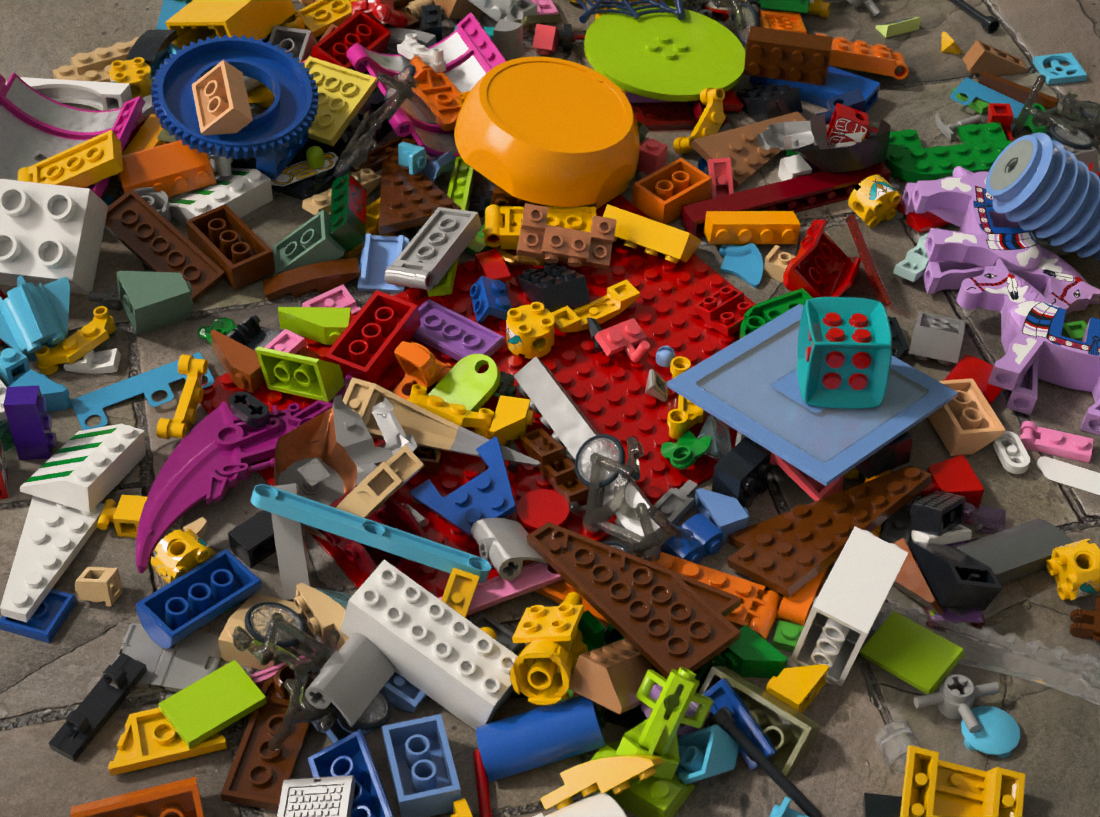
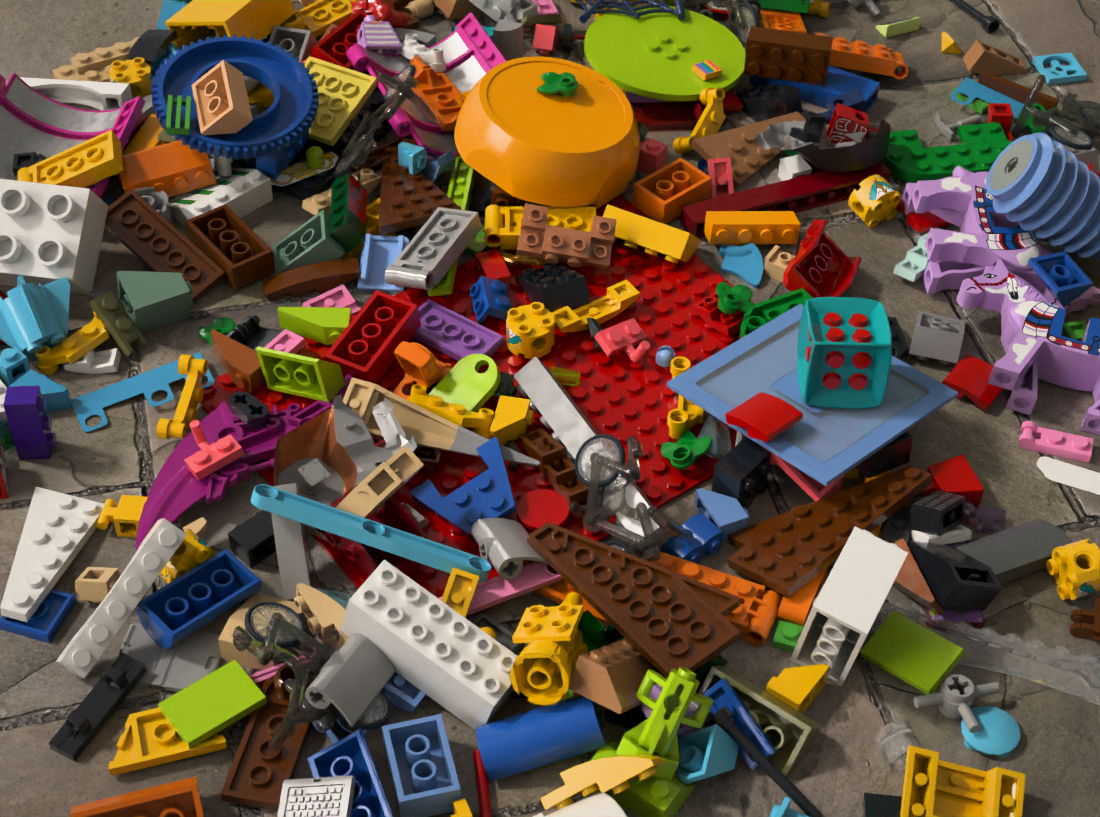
(24, 160): none -> black tile
(88, 466): white slope -> none
(117, 322): none -> olive hinge
(122, 599): none -> white arch
(179, 102): none -> bright green tile
(211, 456): none -> coral plate
(378, 36): none -> lavender torso
(432, 20): black brick -> none
(564, 84): none -> green plate
(566, 376): none -> clear neon green piece
(656, 386): slope -> none
(677, 502): light grey hinge -> none
(706, 70): none -> tile
(734, 298): none -> green plate
(754, 656): green slope -> none
(764, 416): none -> red slope
(812, 130): none -> black panel
(867, 260): clear red tile -> none
(967, 420): light nougat slope -> none
(1012, 453): white plate -> none
(1061, 276): none -> blue slope

